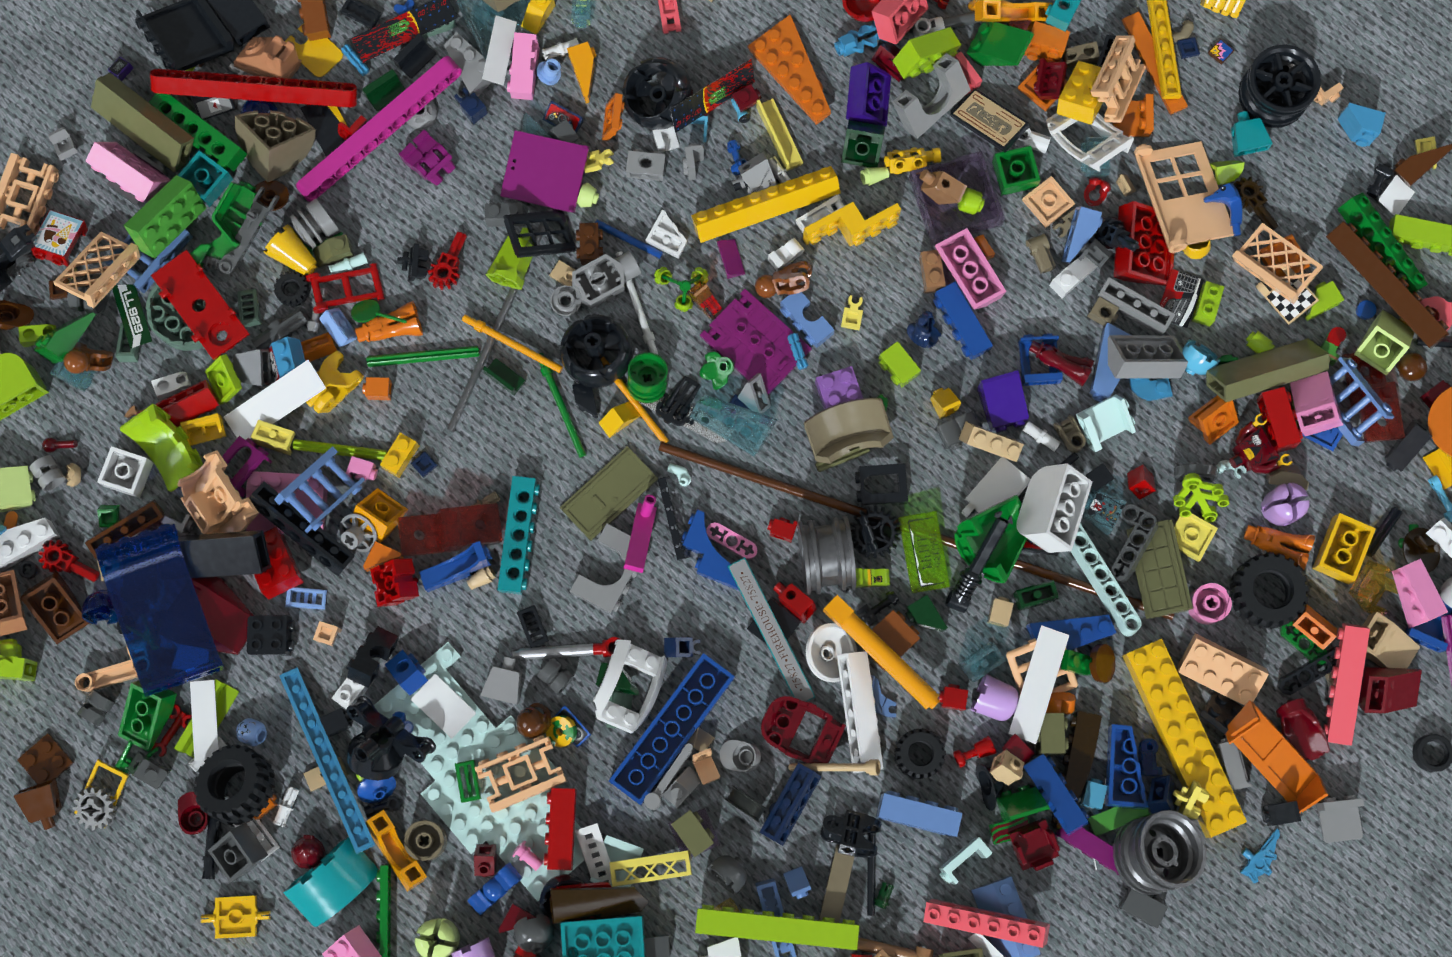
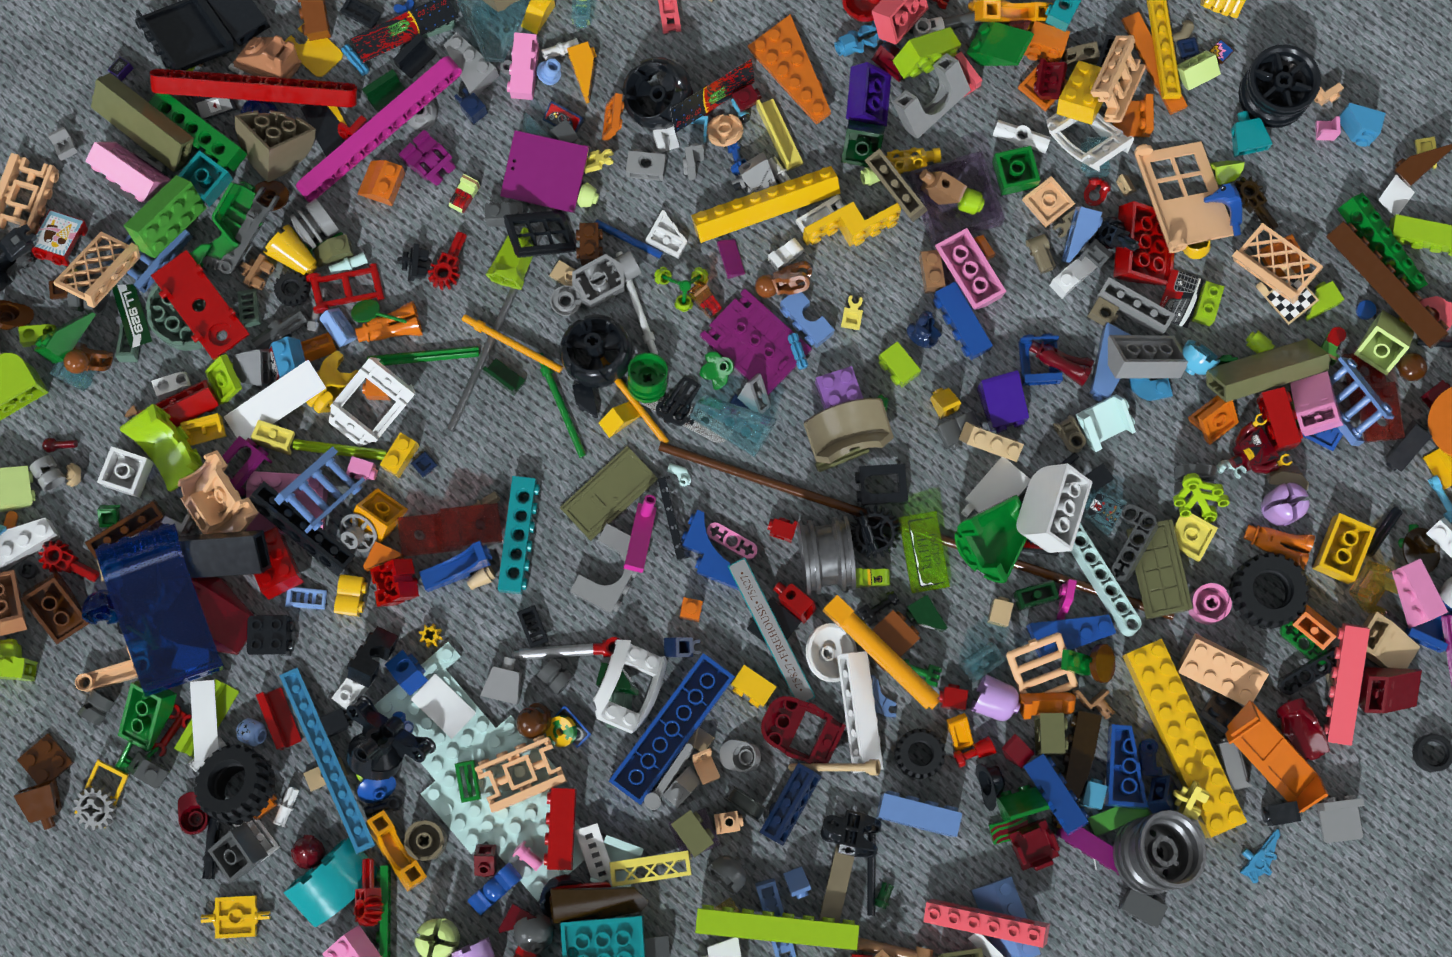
(253, 271): none -> medium nougat hips
(279, 718): none -> red panel
(326, 633): light nougat panel -> none
(350, 595): none -> yellow brick
(368, 899): none -> red gear
(382, 181): none -> orange slope
(388, 383): none -> white wedge
(425, 634): none -> yellow gear
(464, 193): none -> leg
(499, 50): white sticker -> none
(691, 609): none -> orange brick
(722, 828): none -> light nougat brick
(724, 130): none -> light nougat tile
(753, 686): none -> yellow brick
(896, 185): none -> dark tan brick
(928, 674): none -> green hinge
(960, 732): none -> light orange tile
(970, 577): black piece -> none
(974, 845): light aqua panel -> none
(990, 120): tile -> none
(1007, 768): tan brick -> none
(1039, 684): white sticker -> none
(1041, 436): white pin -> none
(1066, 596): none -> dark pink wing
(1097, 701): none -> medium nougat bracket
(1141, 482): red panel -> none
(1198, 69): none -> yellowish green brick
(1328, 129): none -> bright pink panel
(1382, 171): black bar -> none

